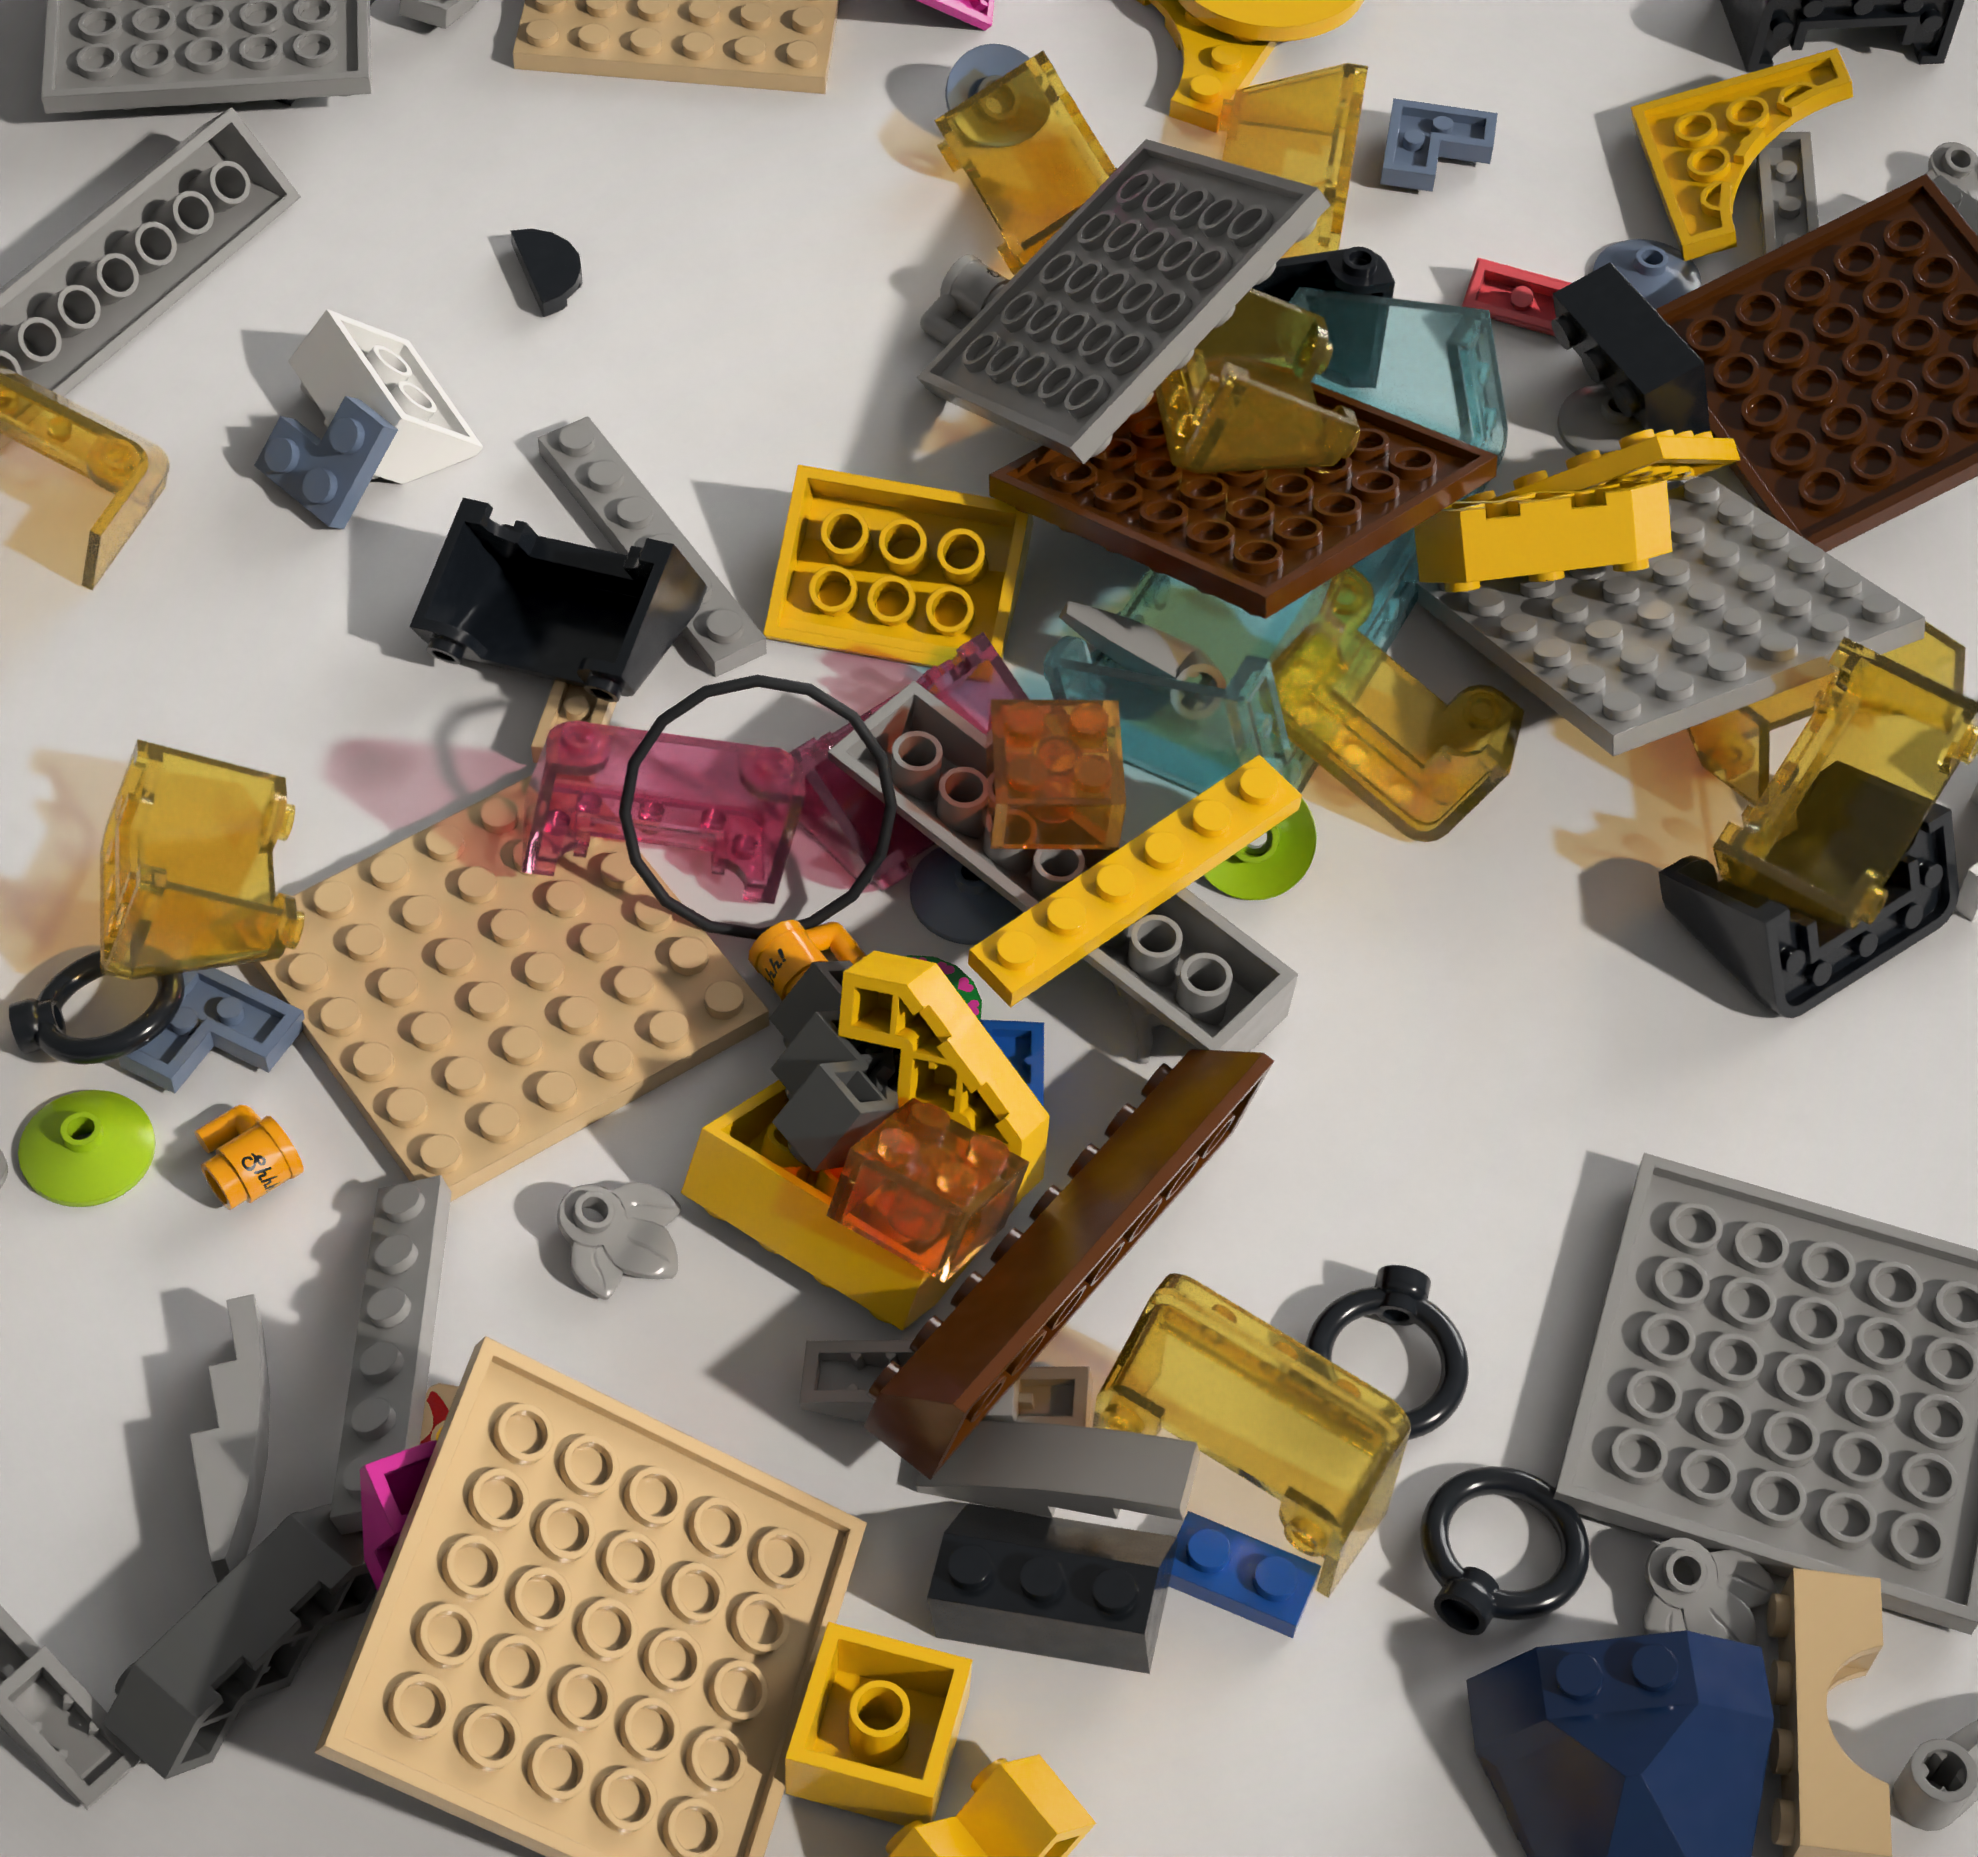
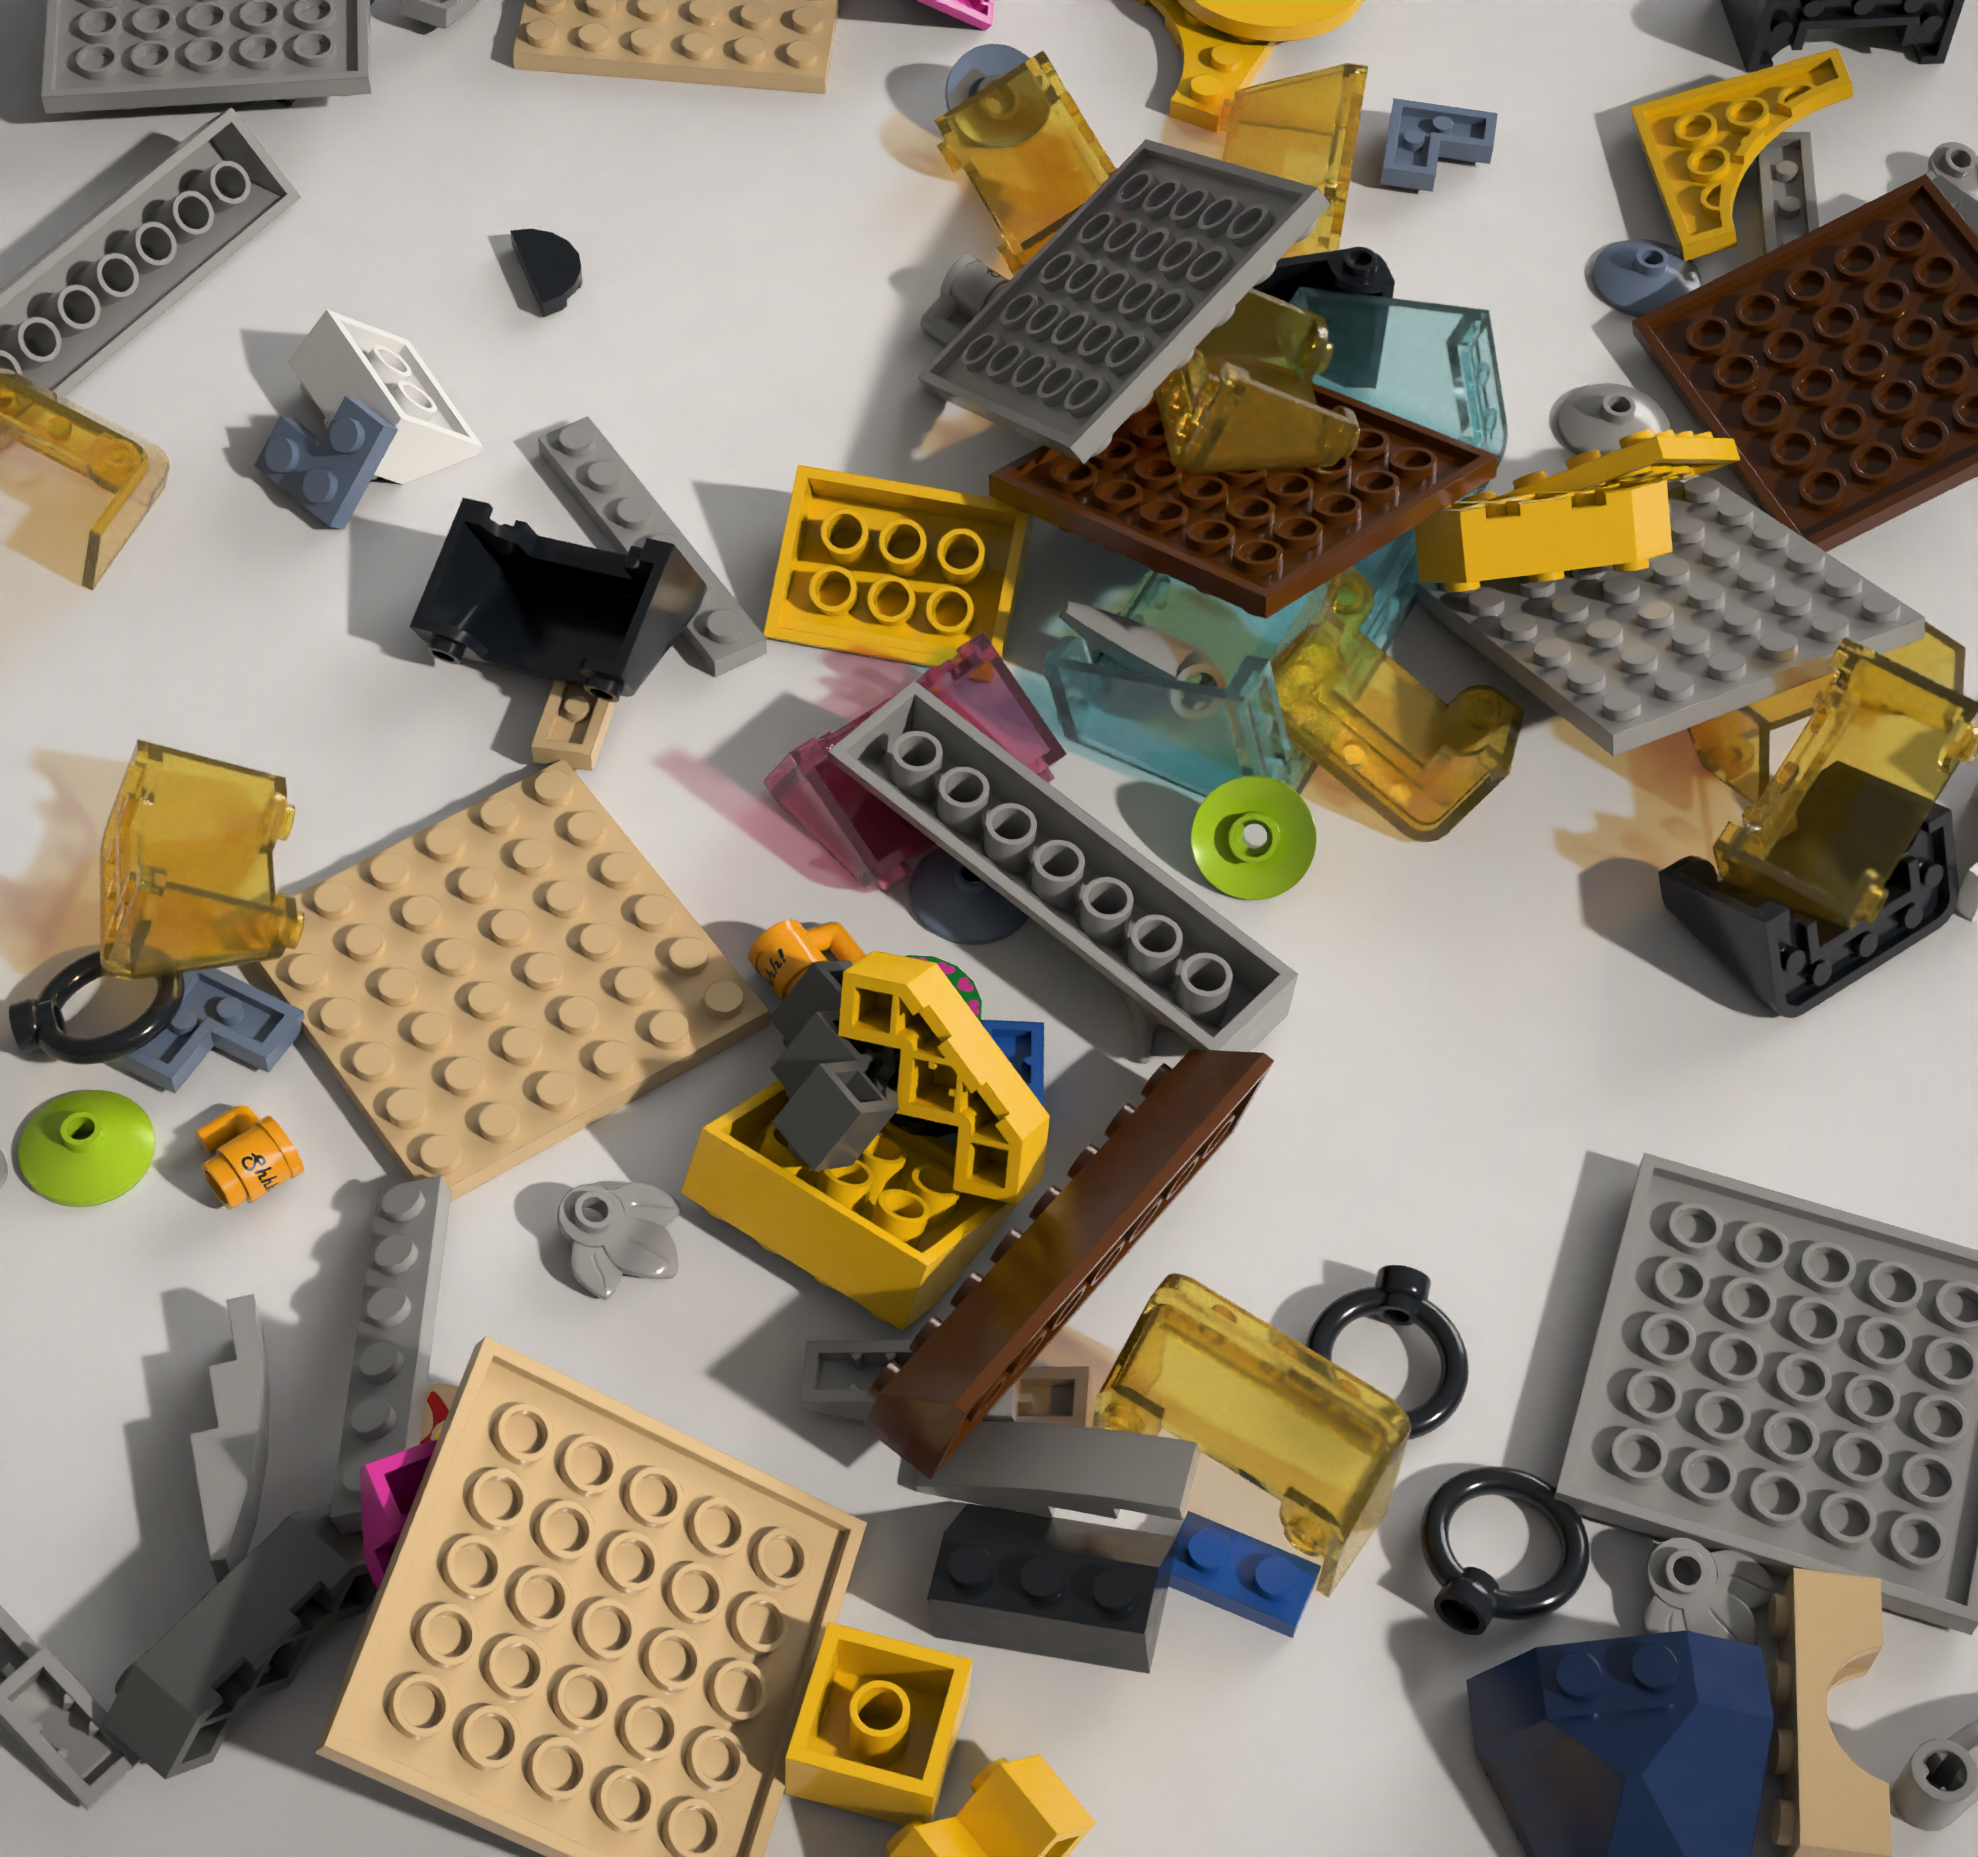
(687, 795): clear pink windscreen -> none
(733, 686): black piece -> none
(927, 1188): clear orange brick -> none
(1055, 774): clear orange brick -> none
(1133, 880): yellow plate -> none
(1513, 295): coral slope -> none
(1632, 352): black slope -> none

